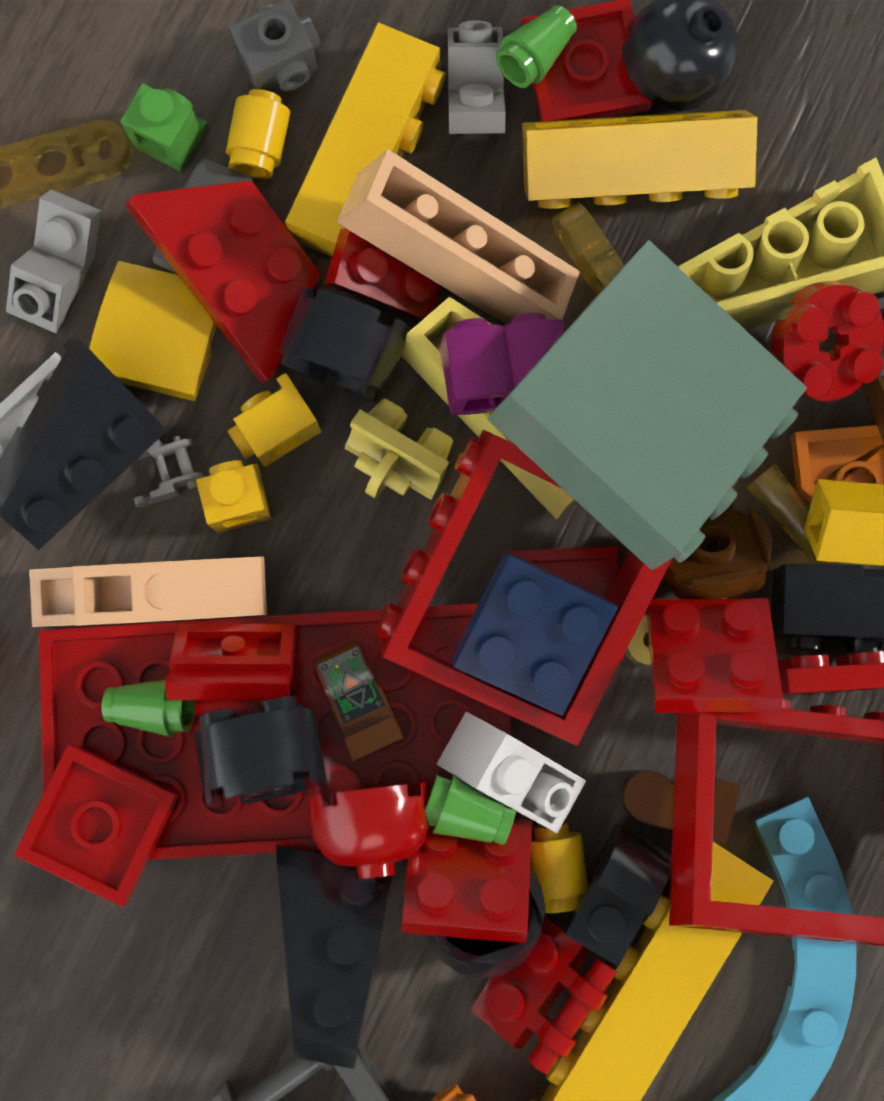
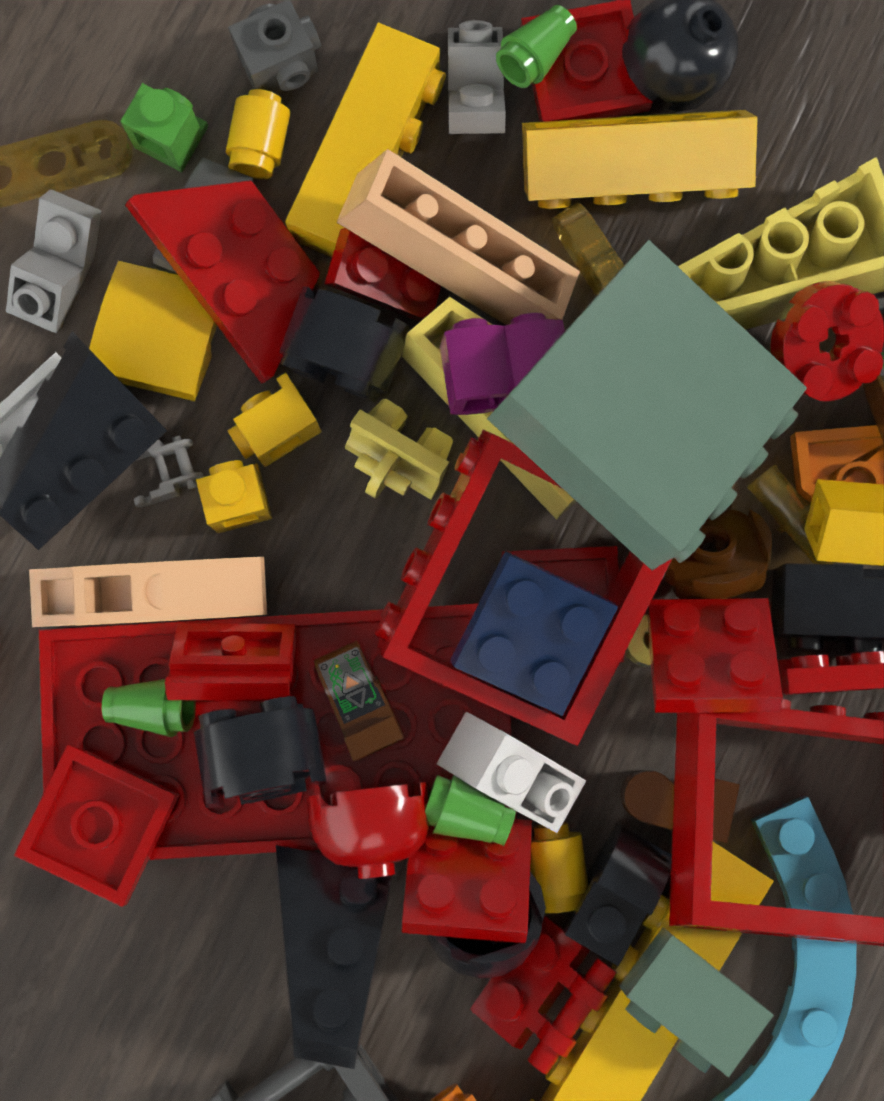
(695, 1003): none -> sand green brick

